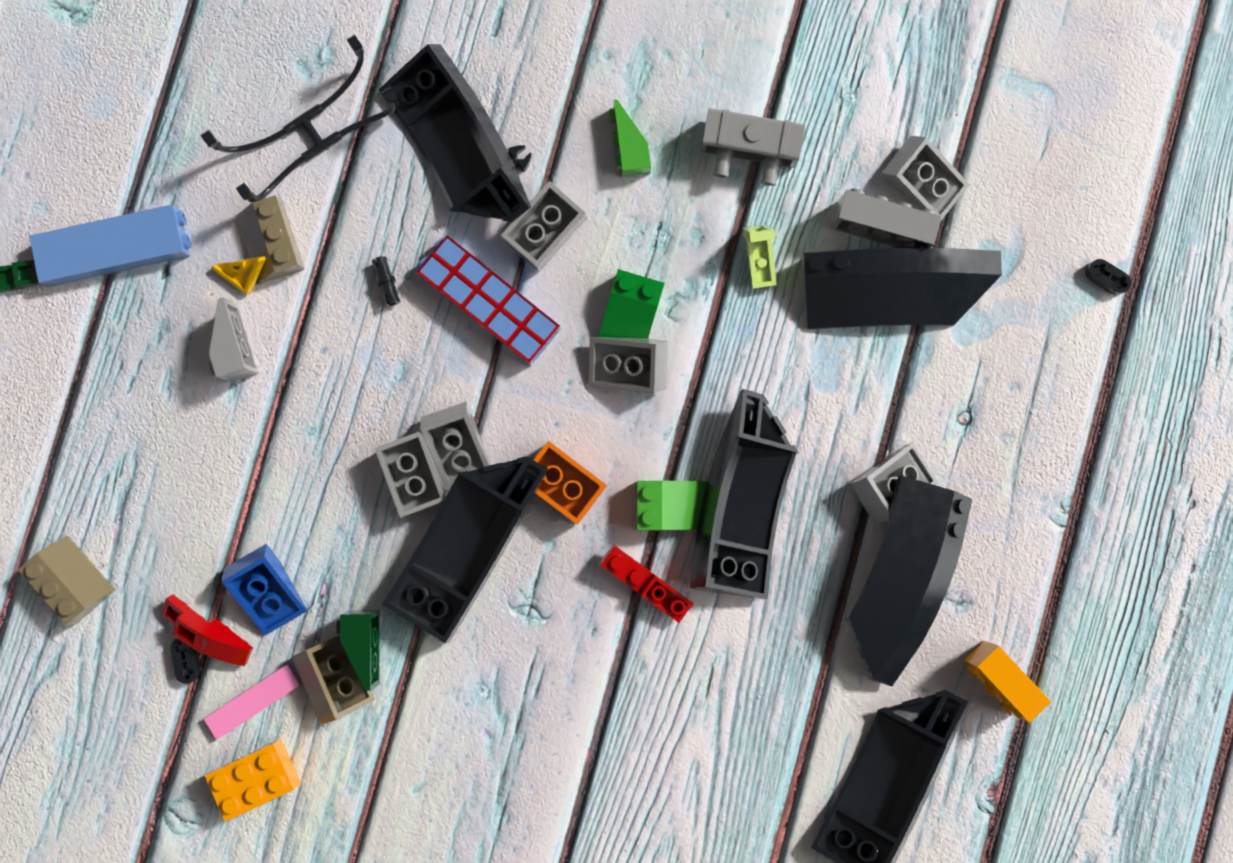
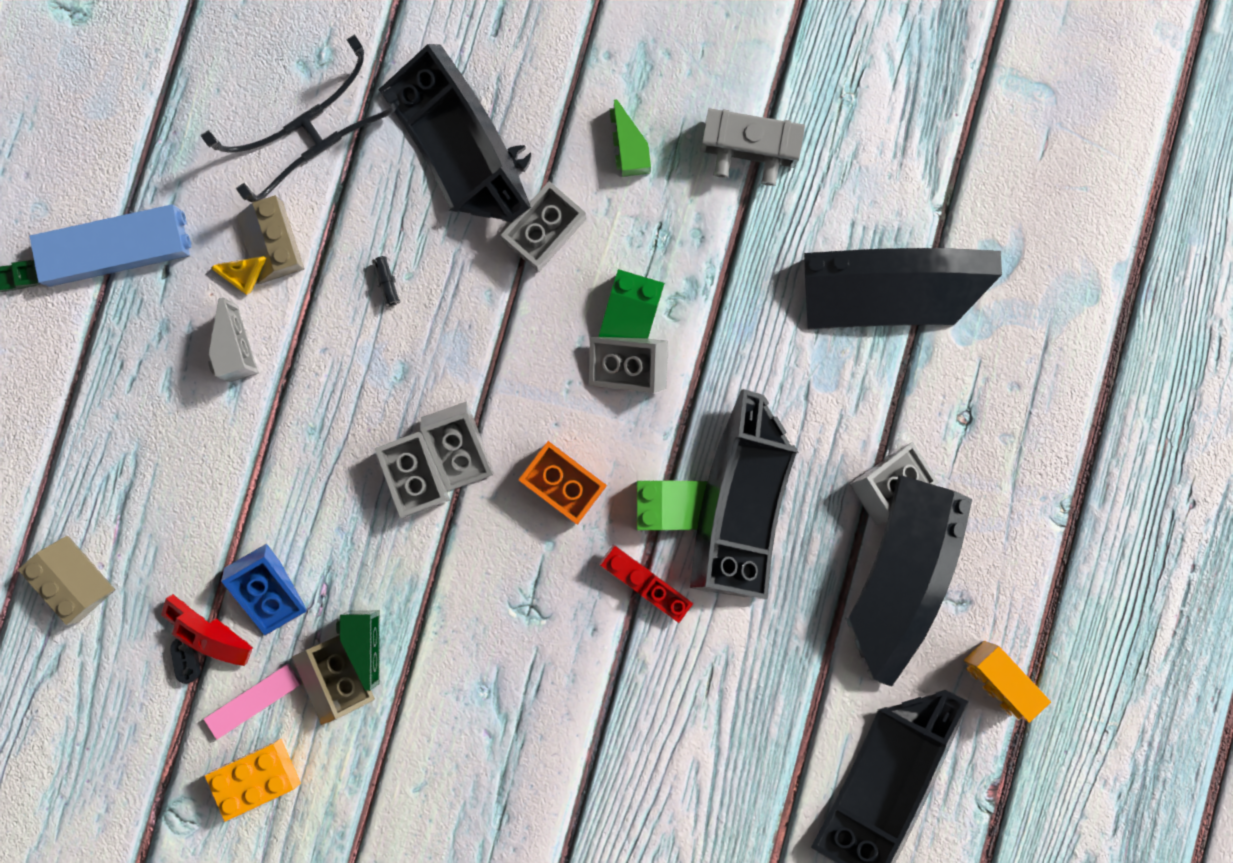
(464, 545): black slope -> none
(488, 299): medium blue brick -> none
(760, 255): yellowish green bracket -> none
(885, 221): light grey brick -> none
(925, 176): light grey slope -> none
(1110, 272): black beam -> none

